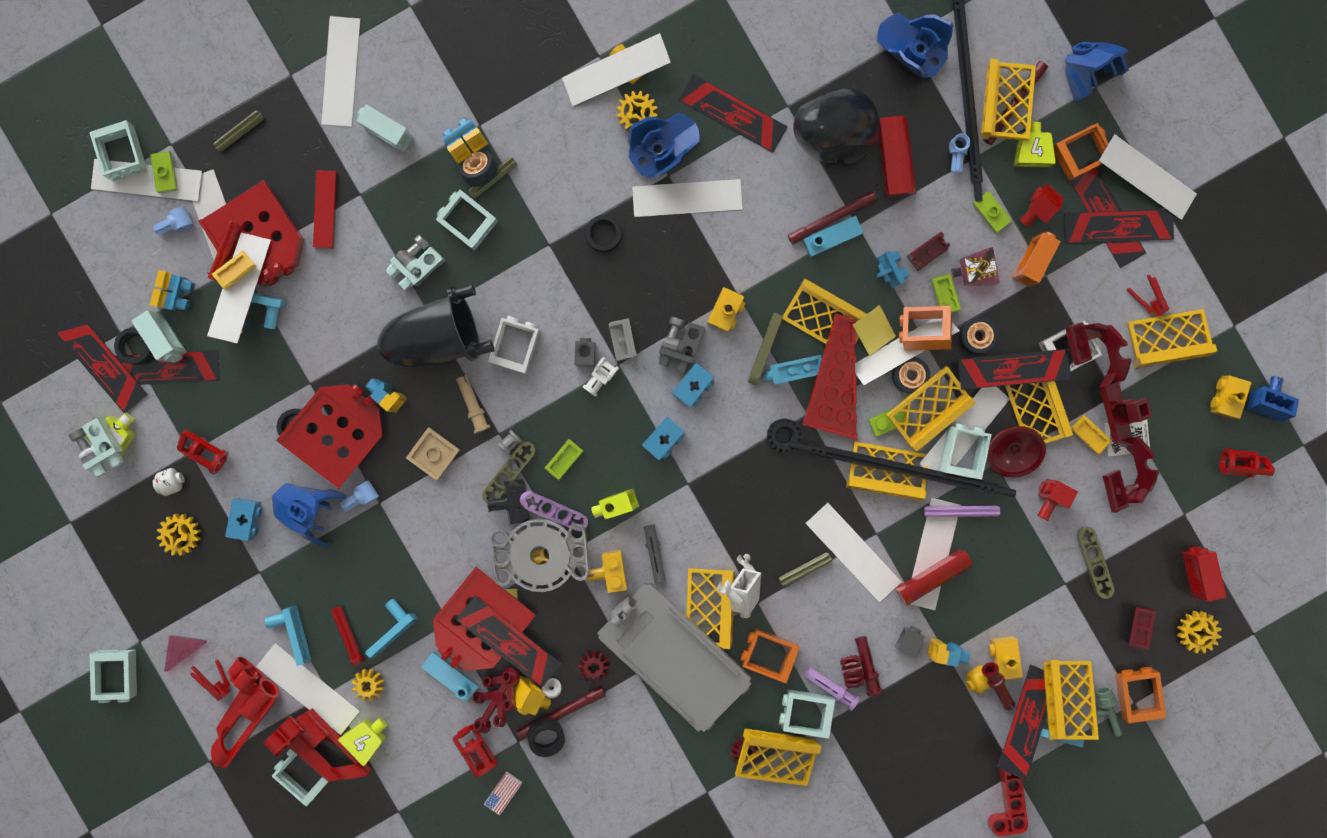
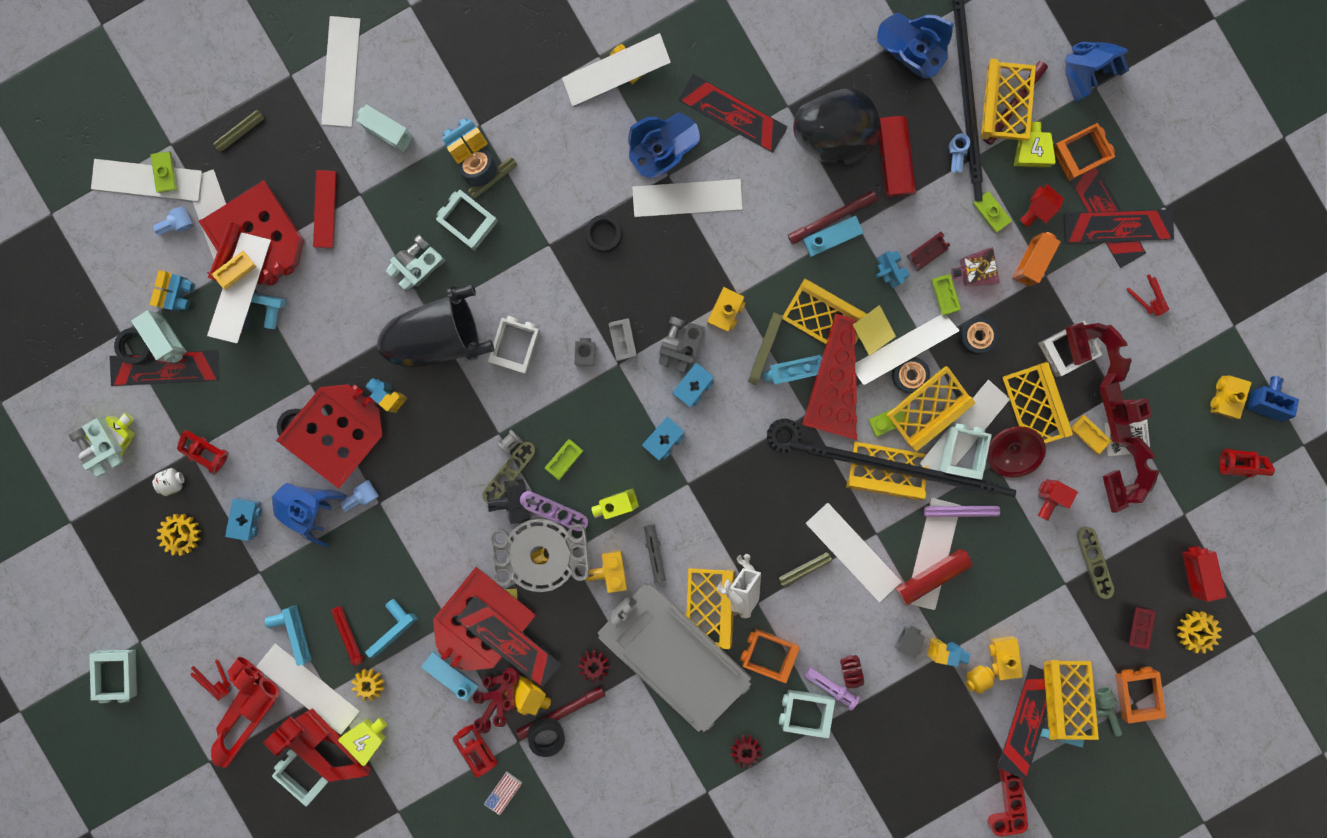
(100, 362): black sticker -> none
(111, 133): light aqua window -> none
(179, 649): clear pink tile -> none
(433, 453): tan plate -> none
(475, 412): tan pin -> none
(552, 688): white tile -> none
(600, 375): white connector -> none
(642, 107): yellow gear -> none
(783, 743): yellow fence -> none
(870, 675): dark red pin -> none
(927, 342): orange window -> none
(996, 681): dark red pin -> none
(1014, 369): black sticker -> none
(1147, 177): white sticker -> none
(1178, 353): yellow fence -> none

